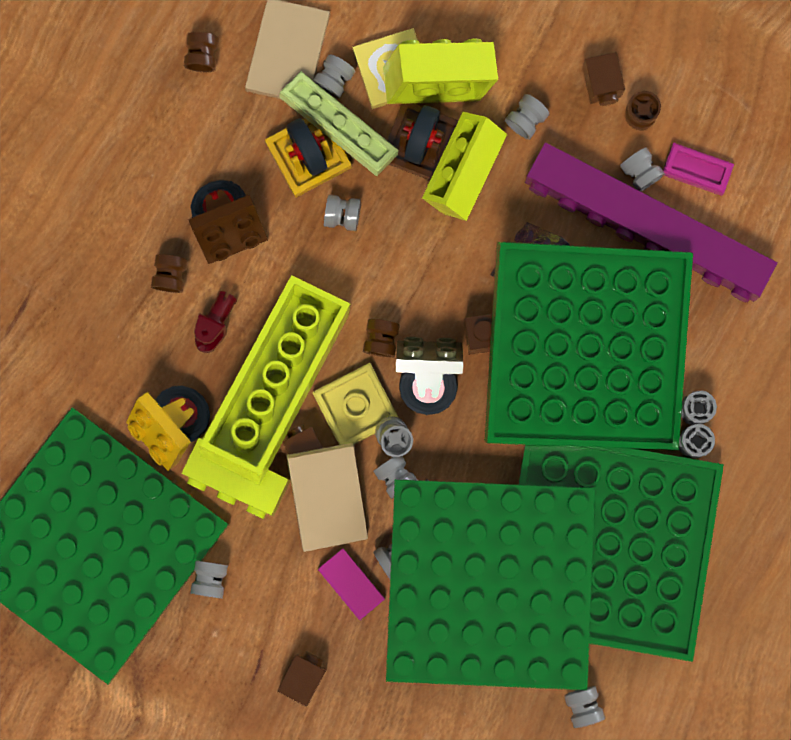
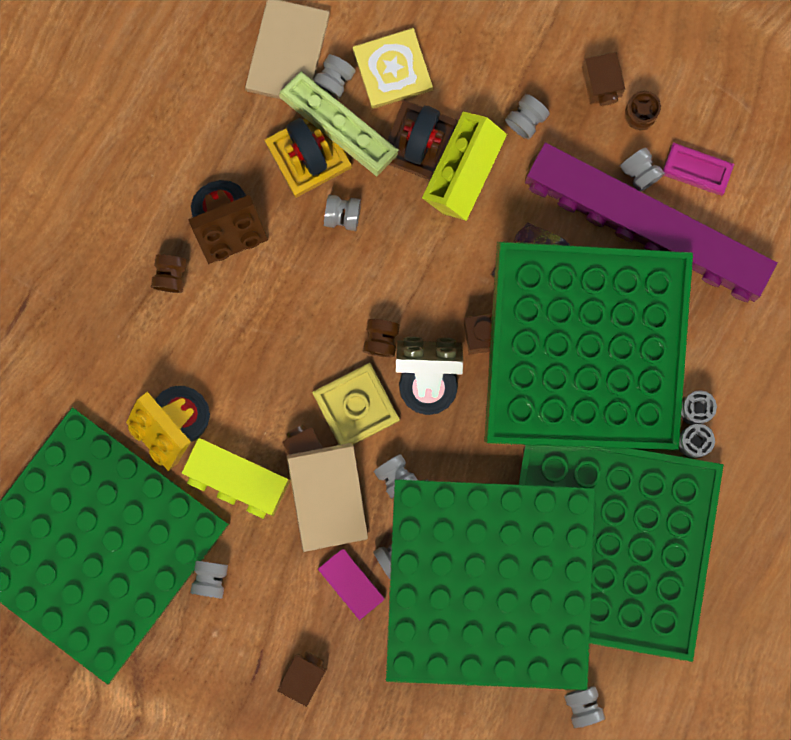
(201, 52): reddish brown wheel -> none
(211, 327): dark red piece -> none
(274, 380): neon yellow brick -> none
(394, 443): light grey wheel -> none
(440, 71): neon yellow brick -> none

